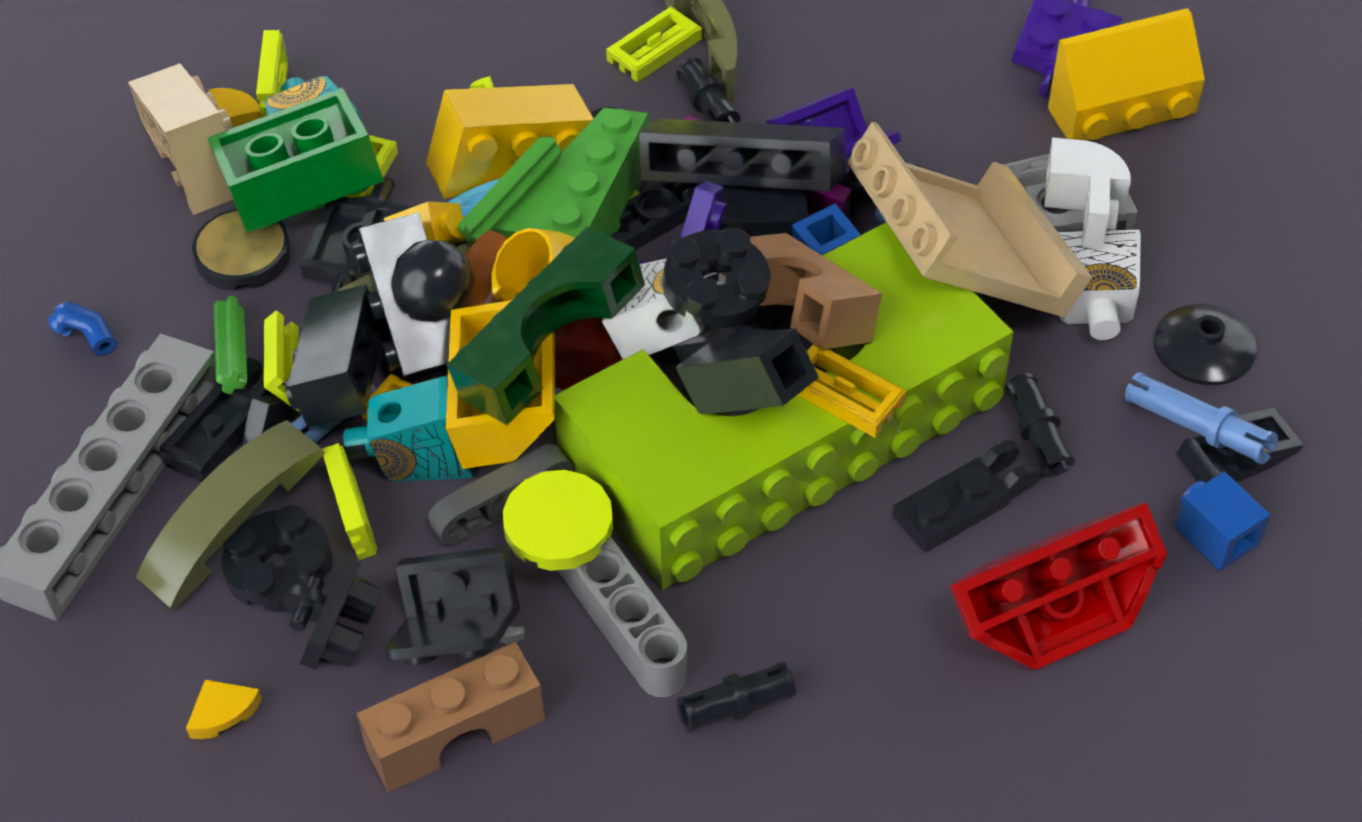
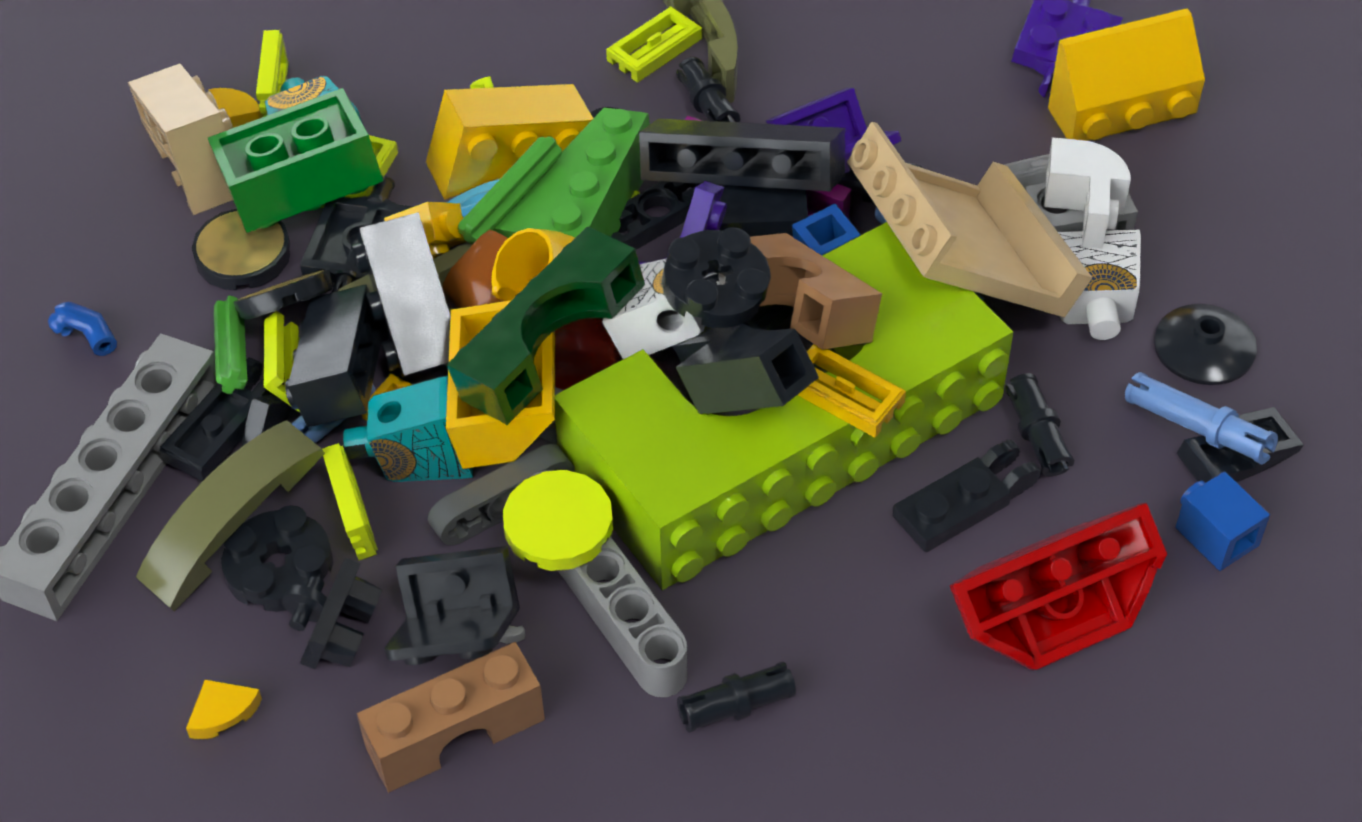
(284, 294): none -> black tile
(433, 278): black hair -> none

